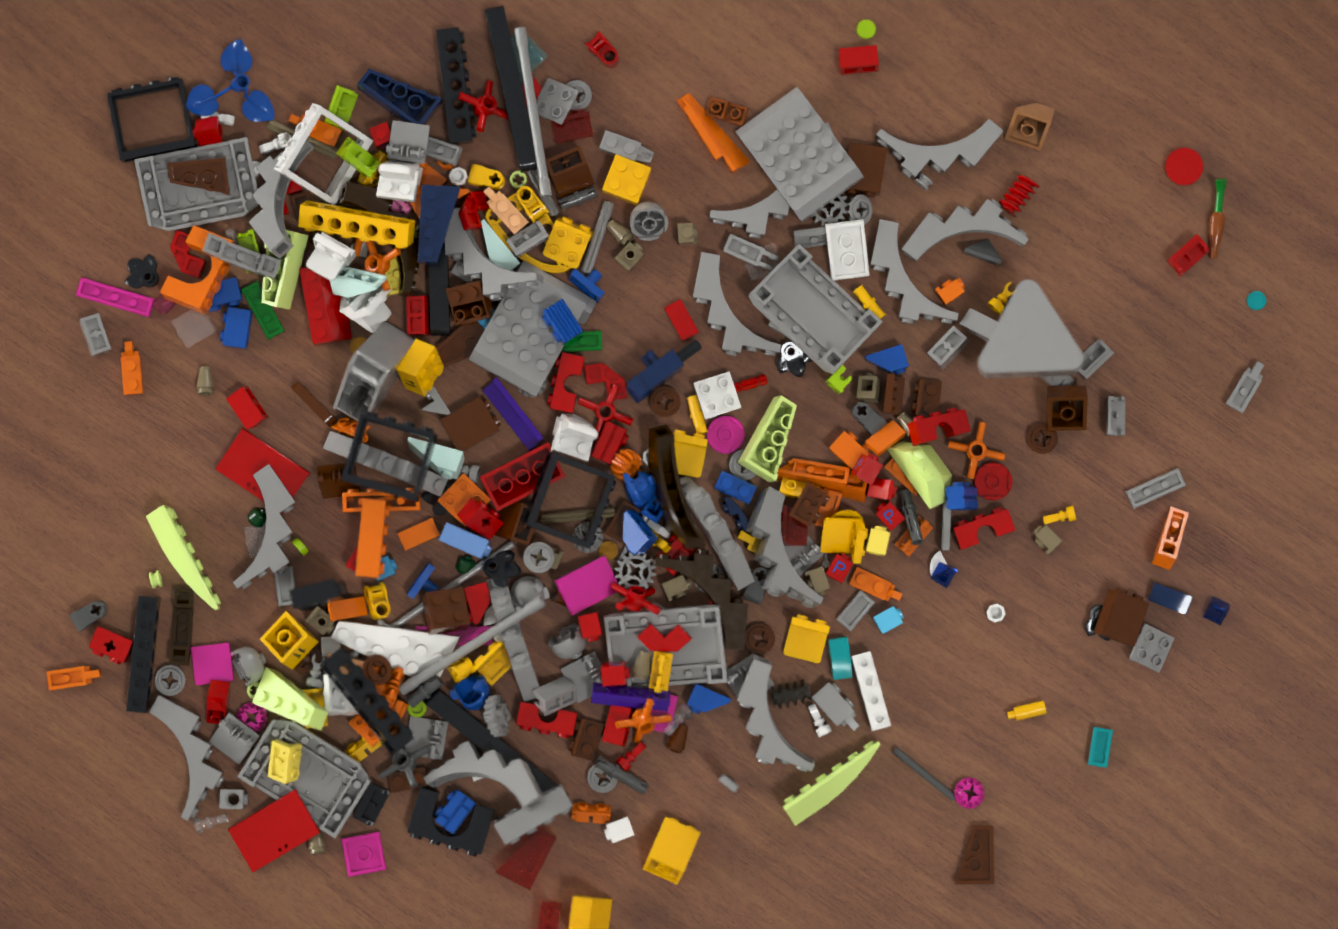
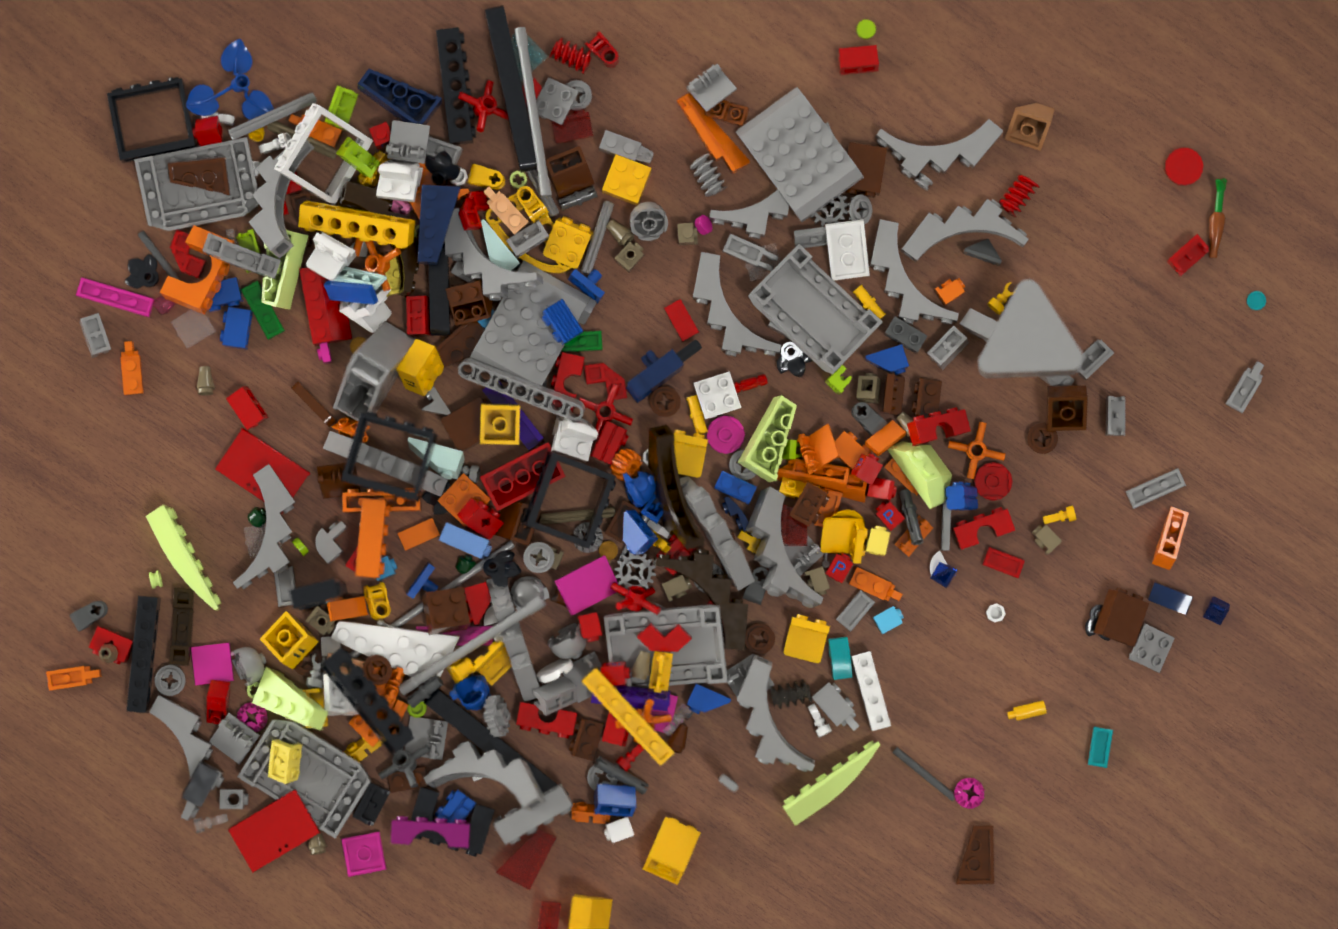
(113, 653): none -> dark tan cone
(158, 256): none -> dark grey bar
(200, 784): none -> black hinge
(257, 135): none -> yellow hinge
(272, 116): none -> light grey axle
(324, 353): none -> dark pink plate
(325, 541): none -> light grey brick
(351, 292): none -> blue tile
(442, 168): none -> black plate
(456, 834): none -> magenta arch
(499, 424): none -> yellow brick
(531, 389): none -> light grey beam
(553, 670): none -> white tile
(571, 54): none -> red piece
(614, 800): none -> blue brick
(628, 716): none -> yellow tile
(703, 225): none -> dark pink tile
(707, 175): none -> light grey piece
(711, 87): none -> light grey hinge
(790, 450): none -> lime tile
(818, 448): none -> orange hinge
(905, 335): none -> dark grey brick
(1003, 562): none -> red tile

